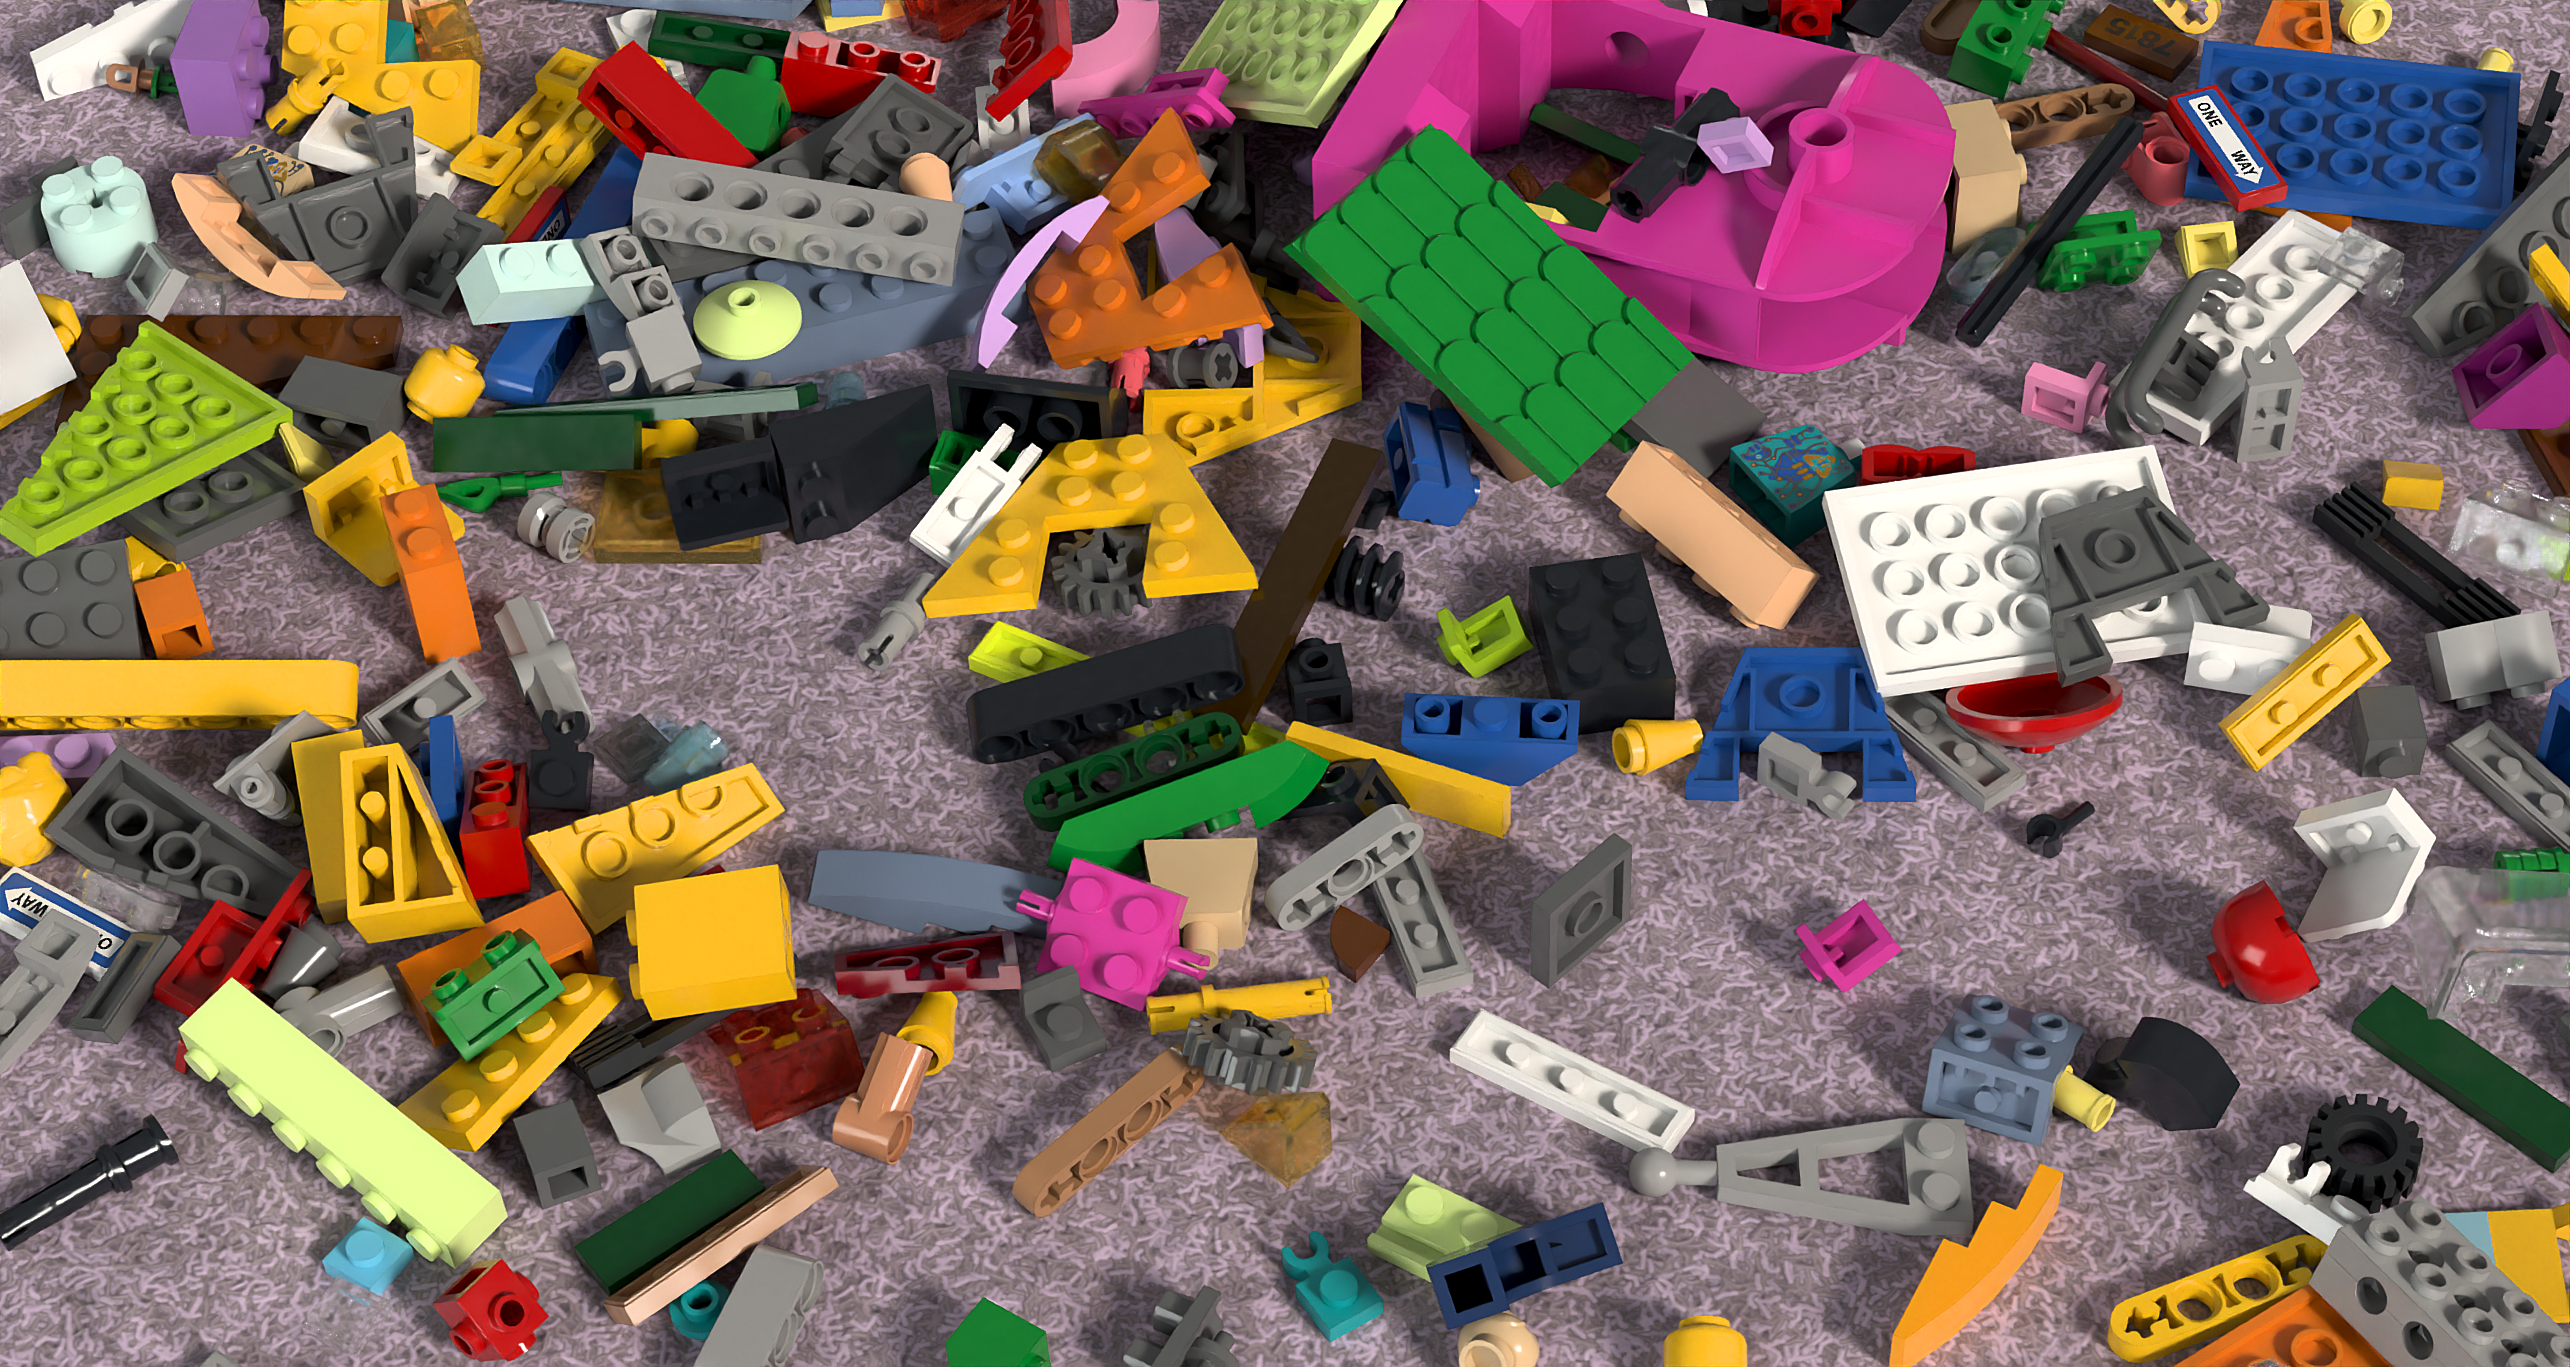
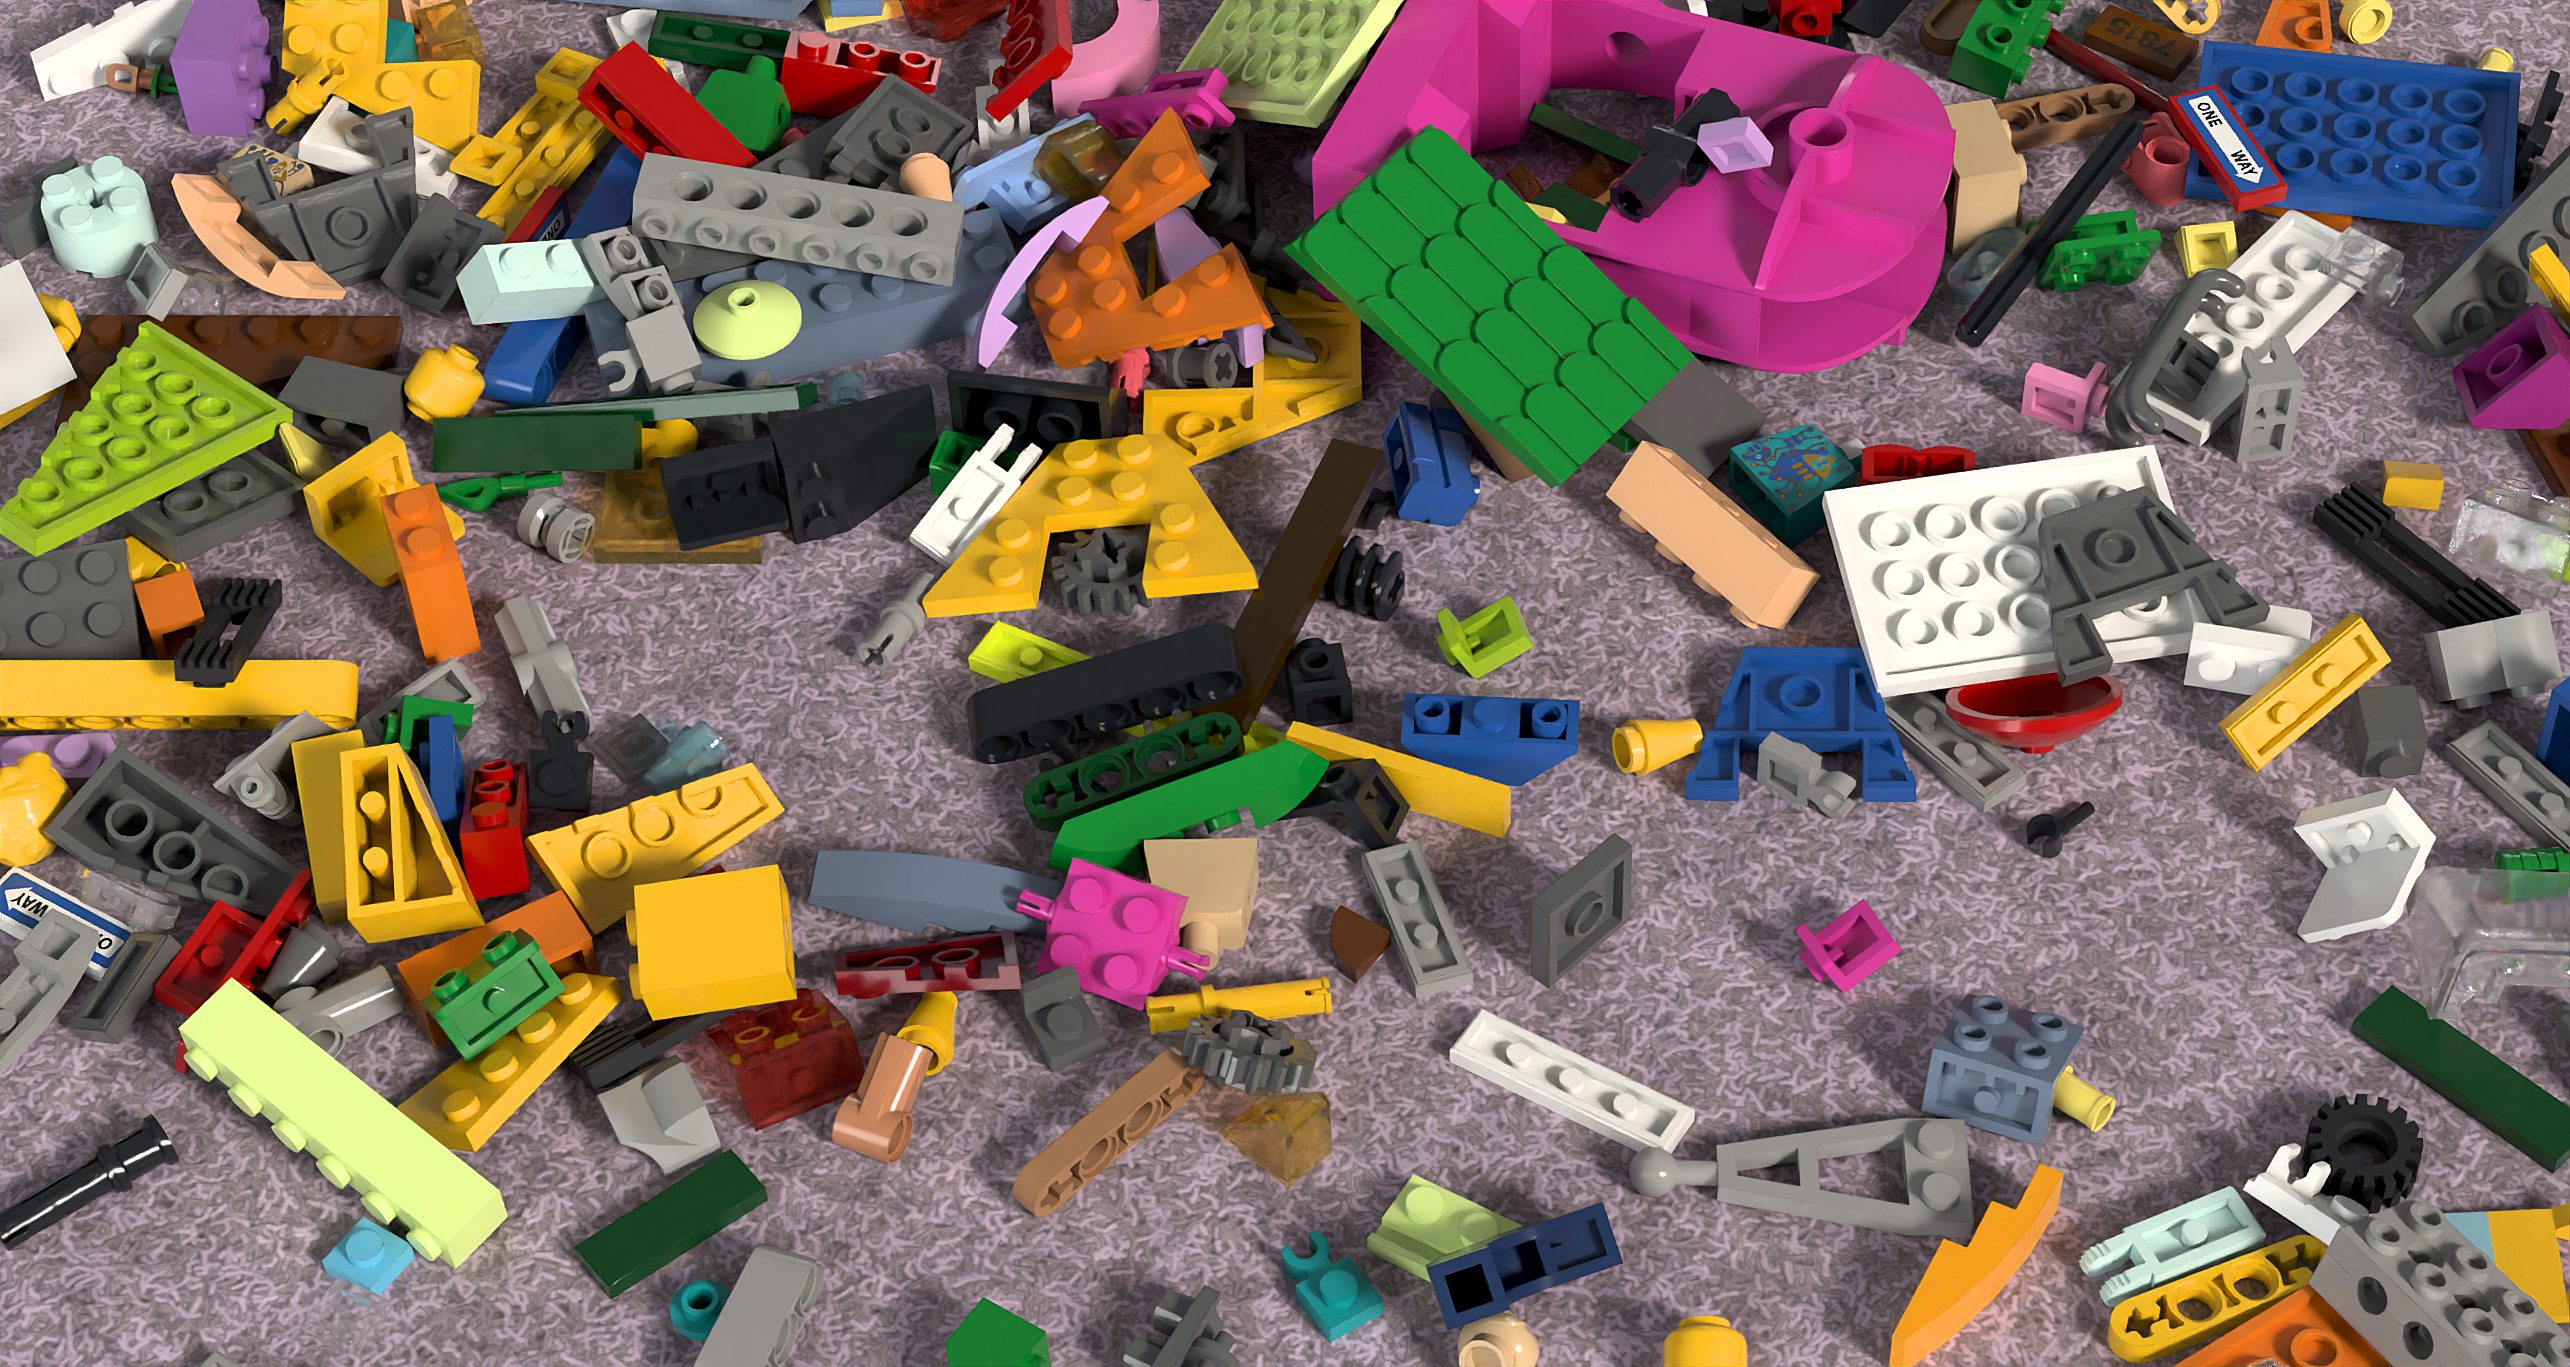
(202, 658): none -> black container
(413, 719): none -> green bracket
(491, 1312): red brick -> none
(557, 1154): dark grey brick -> none
(720, 1244): tile -> none
(1375, 846): light grey beam -> none
(1602, 640): black brick -> none
(2171, 1069): black brick -> none
(2175, 1245): none -> light aqua hinge
(2260, 949): red cylinder -> none

